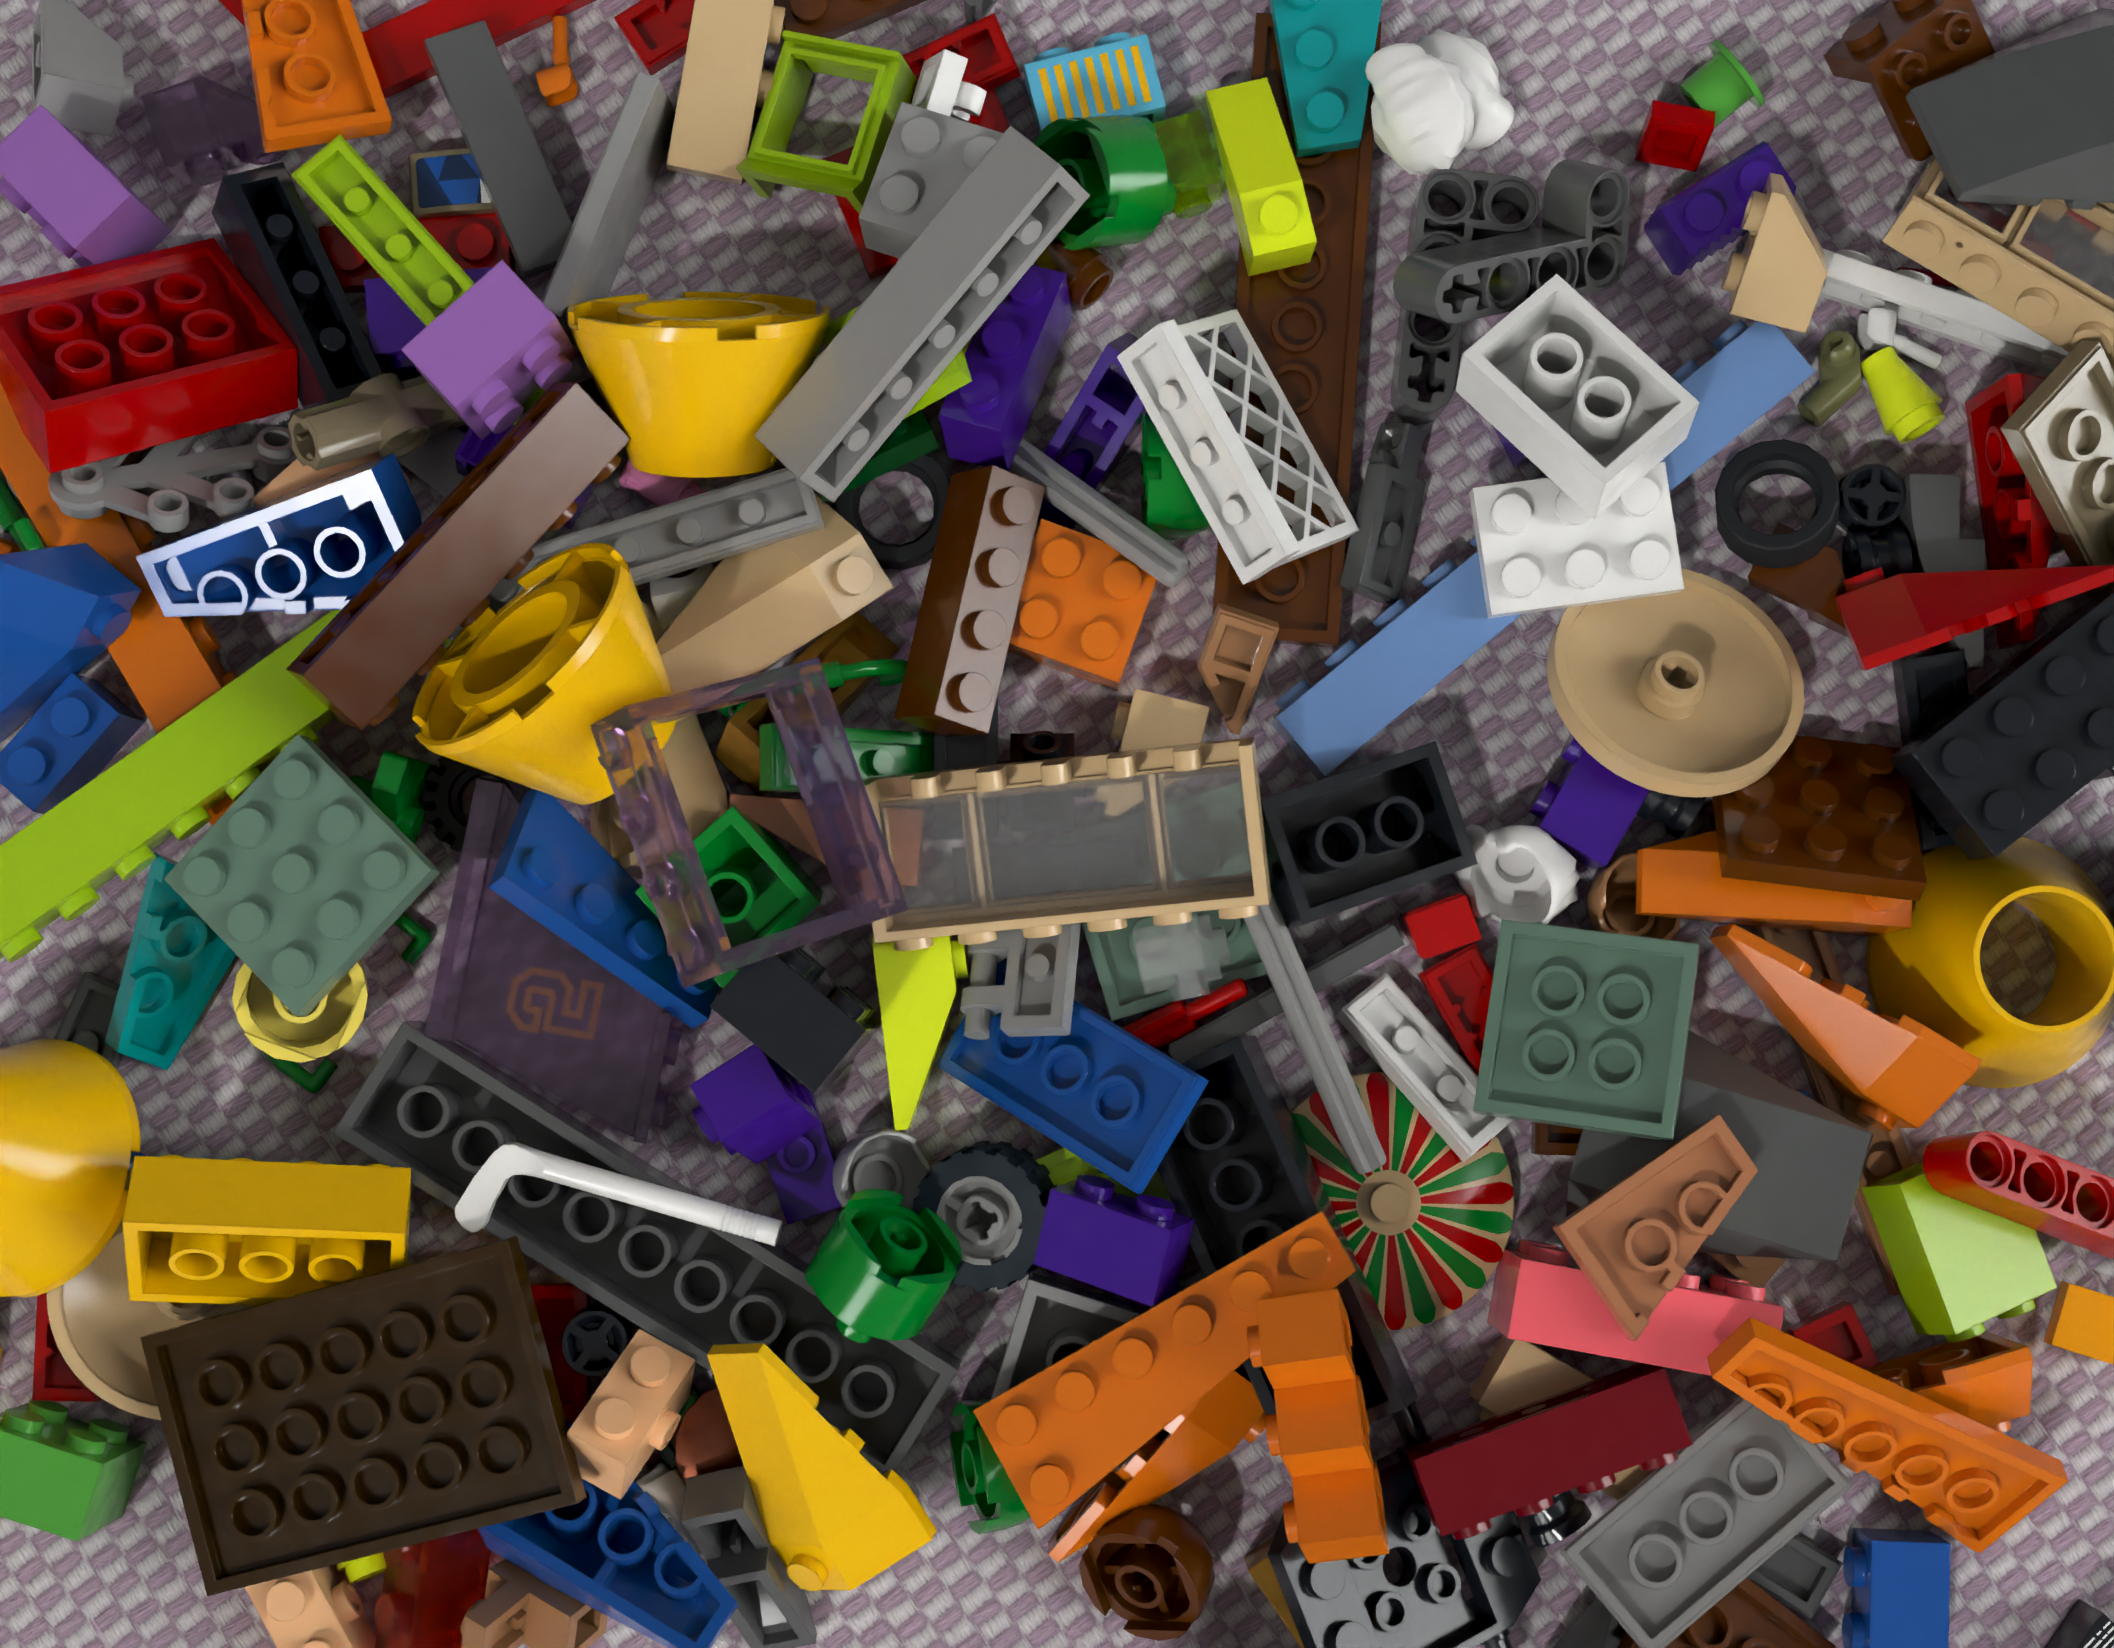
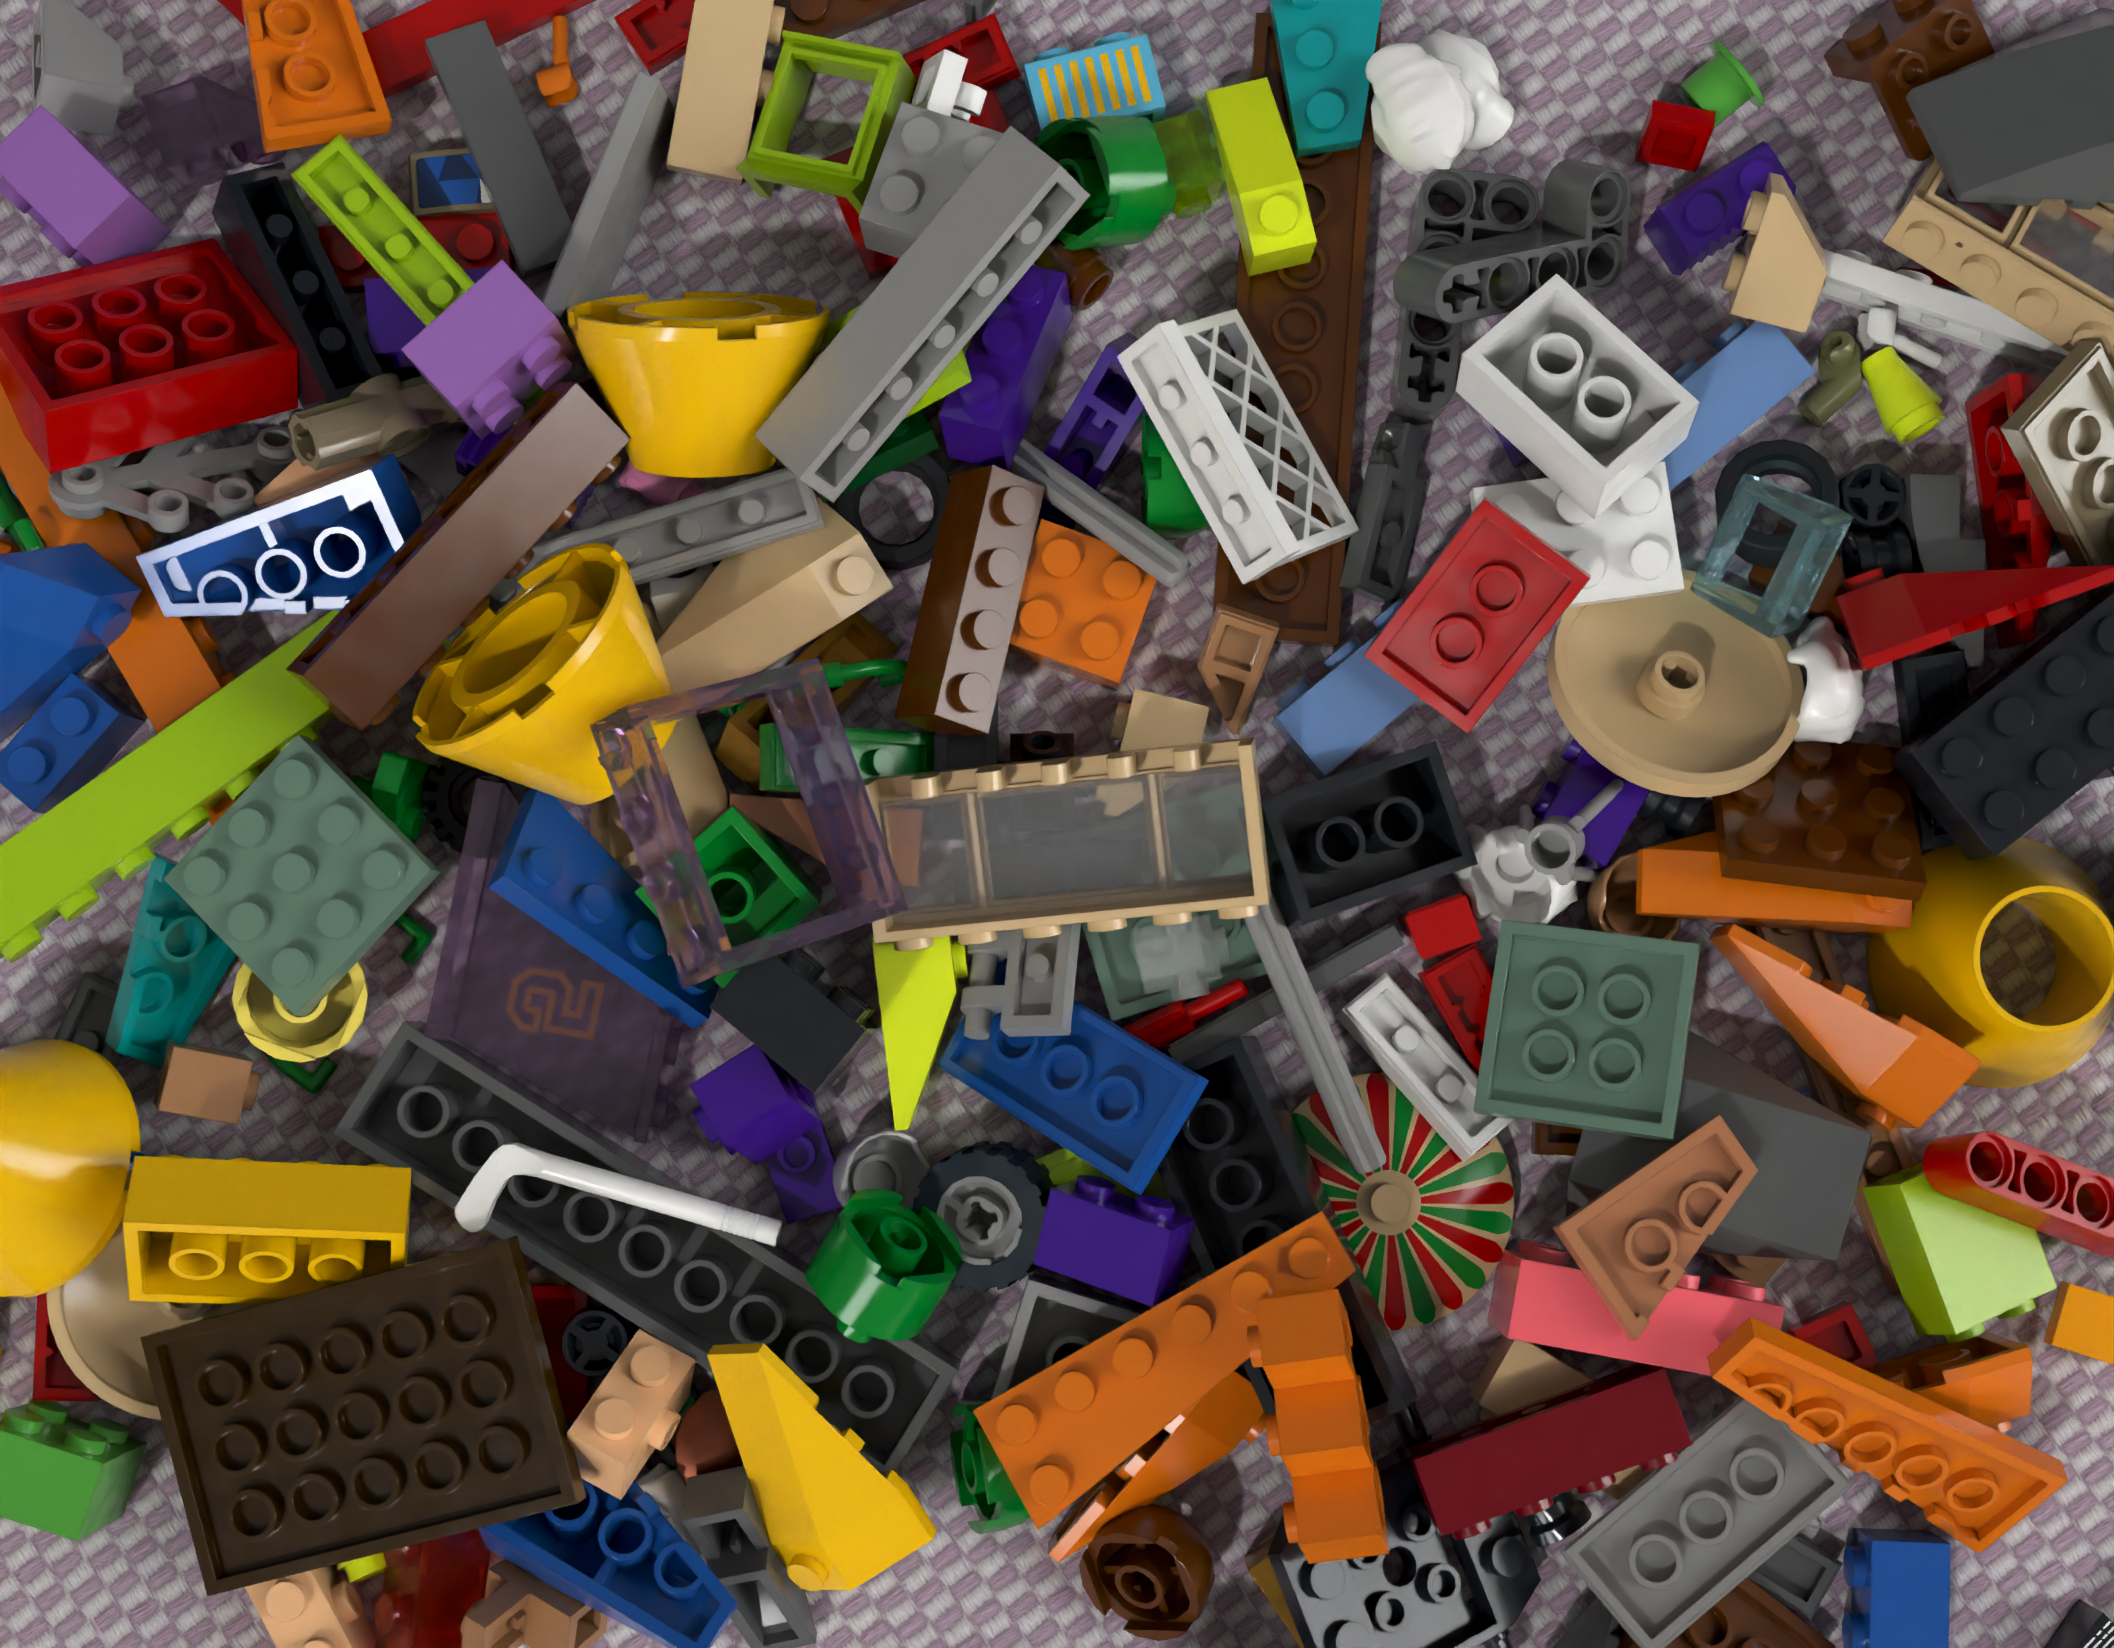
(206, 1083): none -> medium nougat brick
(1477, 615): none -> red plate
(1559, 840): none -> light grey plant
(1800, 570): none -> clear light blue tile
(1831, 684): none -> white hair

